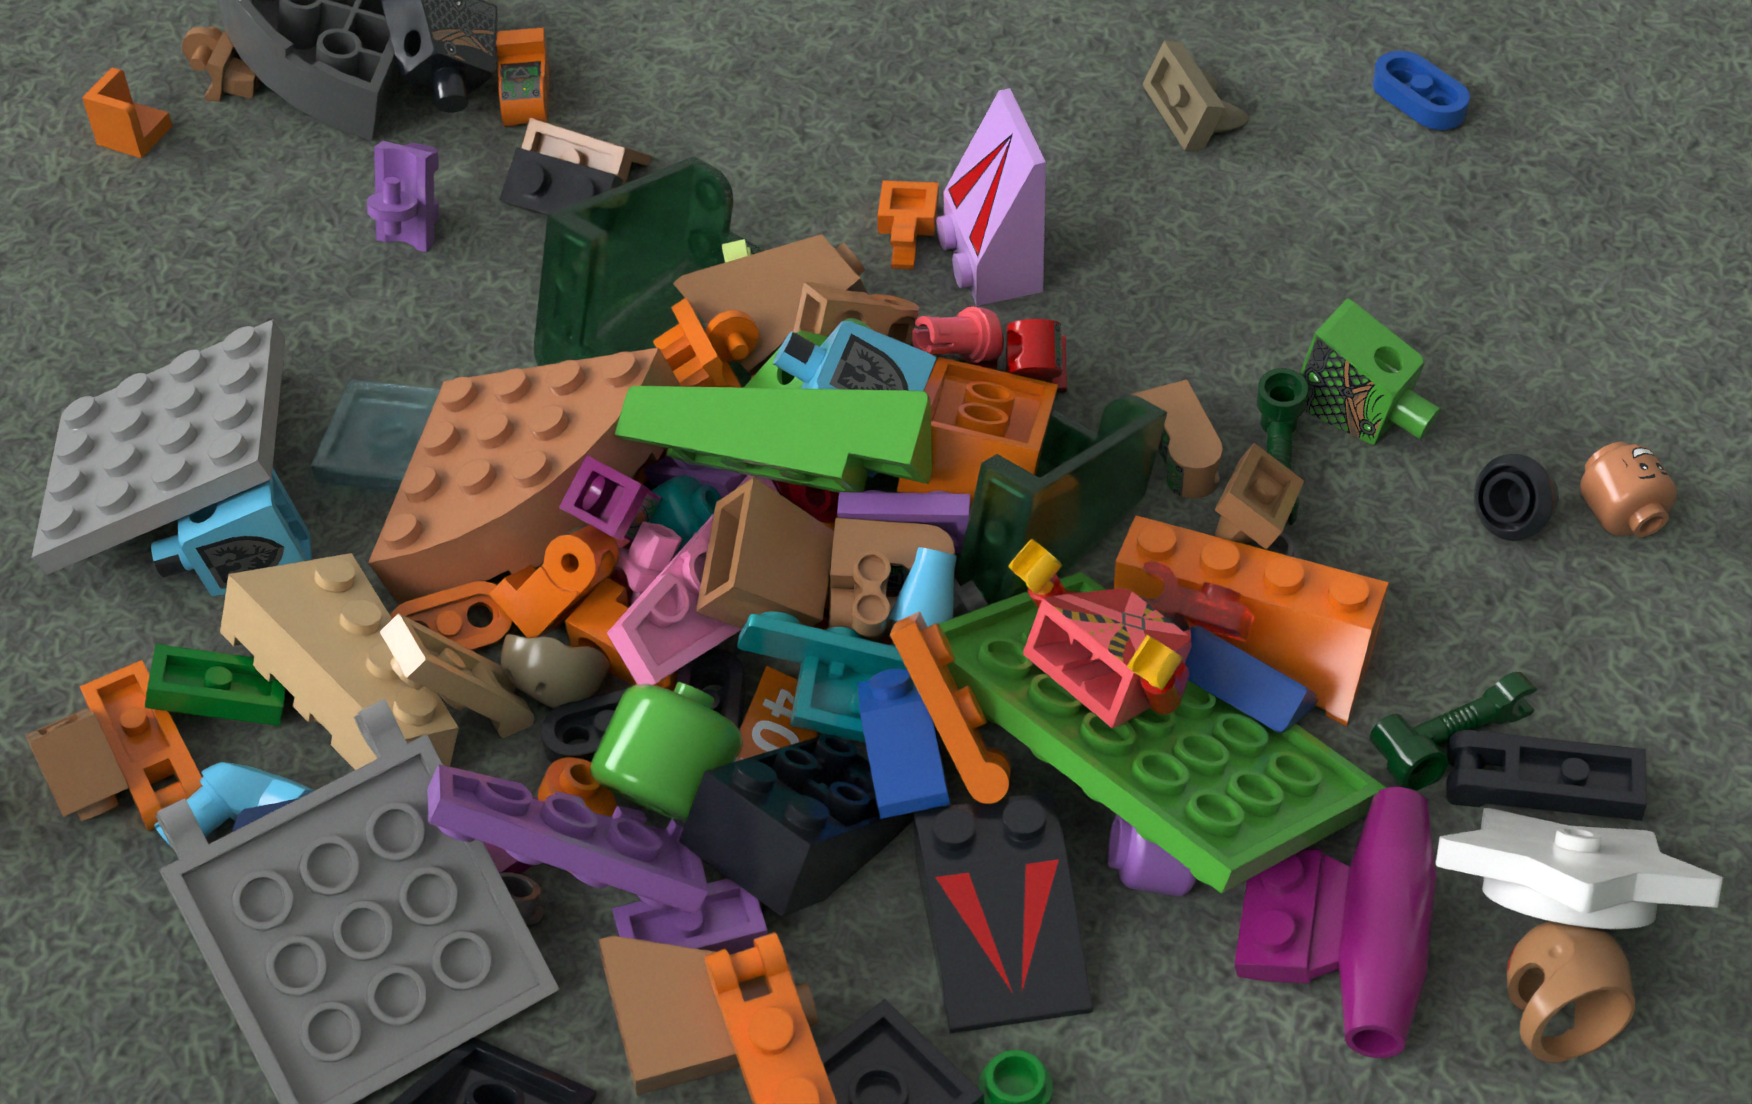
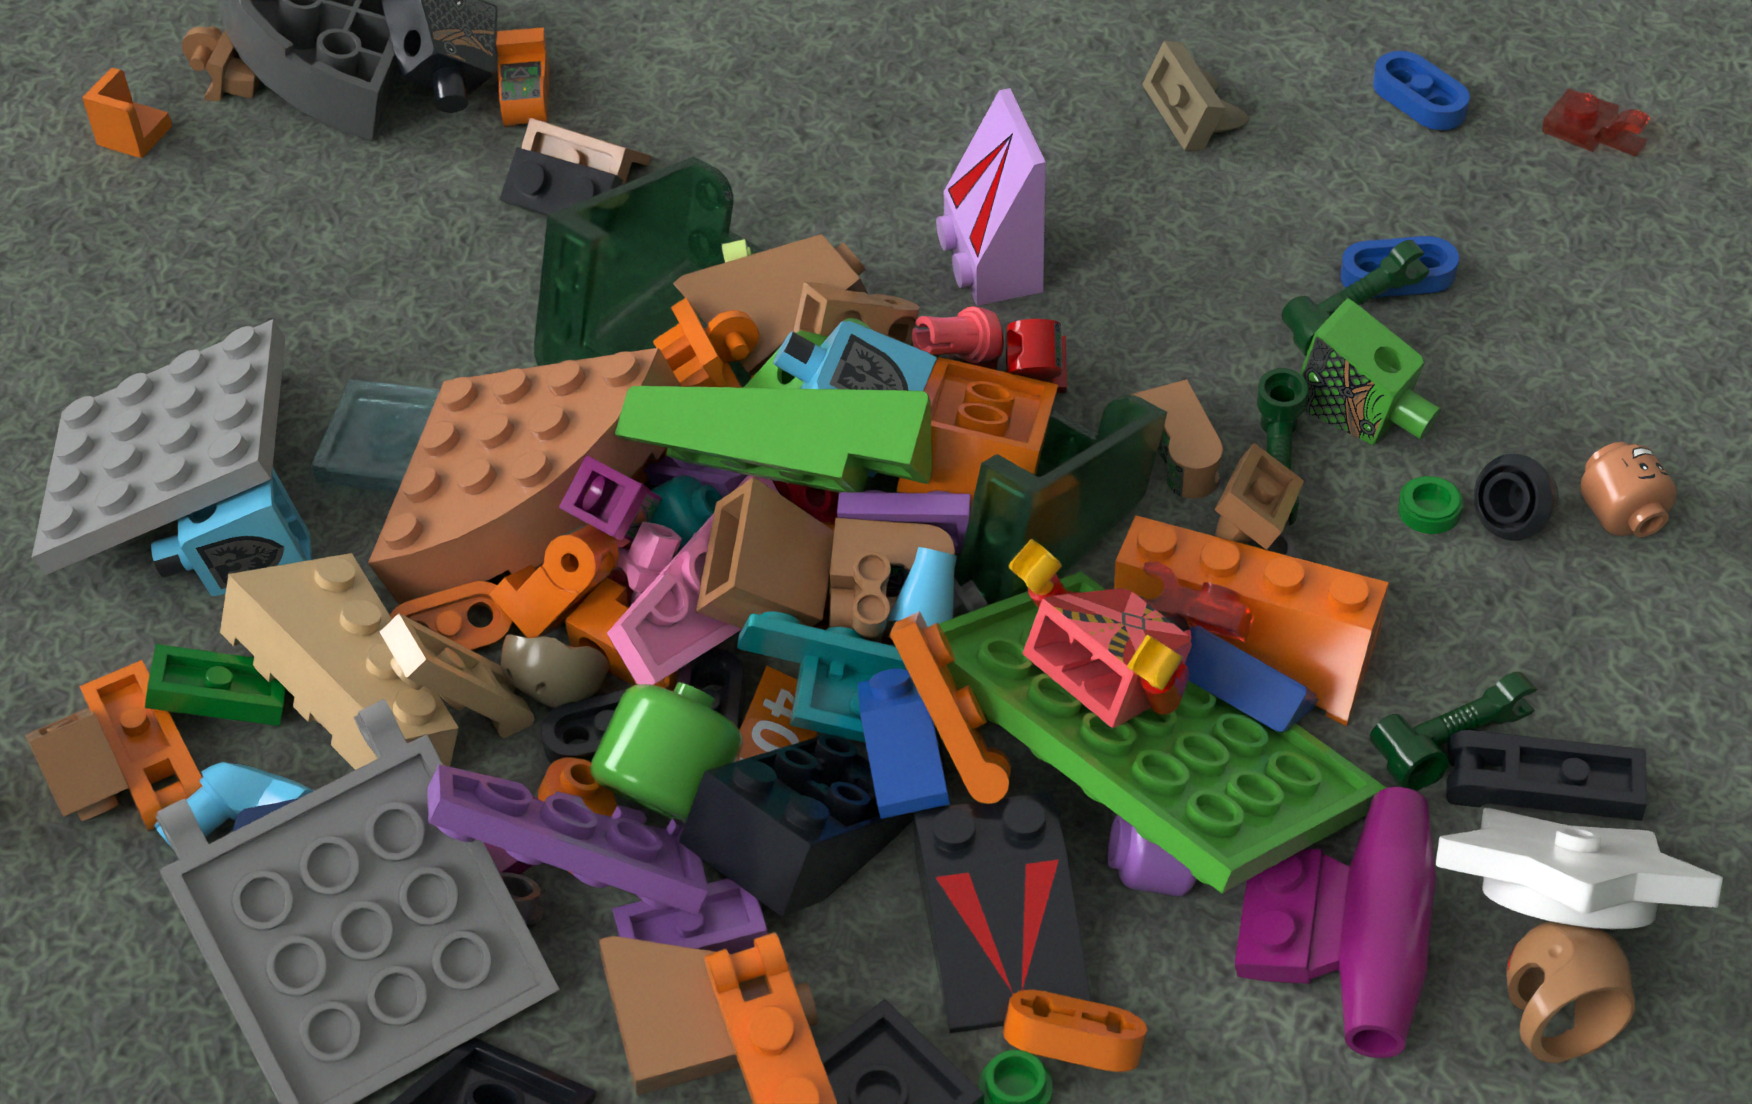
(405, 194): medium lavender hips -> none
(905, 212): orange plate -> none
(1074, 1030): none -> orange beam
(1396, 270): none -> dark green brick
(1430, 505): none -> green tile
(1438, 257): none -> blue plate
(1590, 121): none -> clear red plate

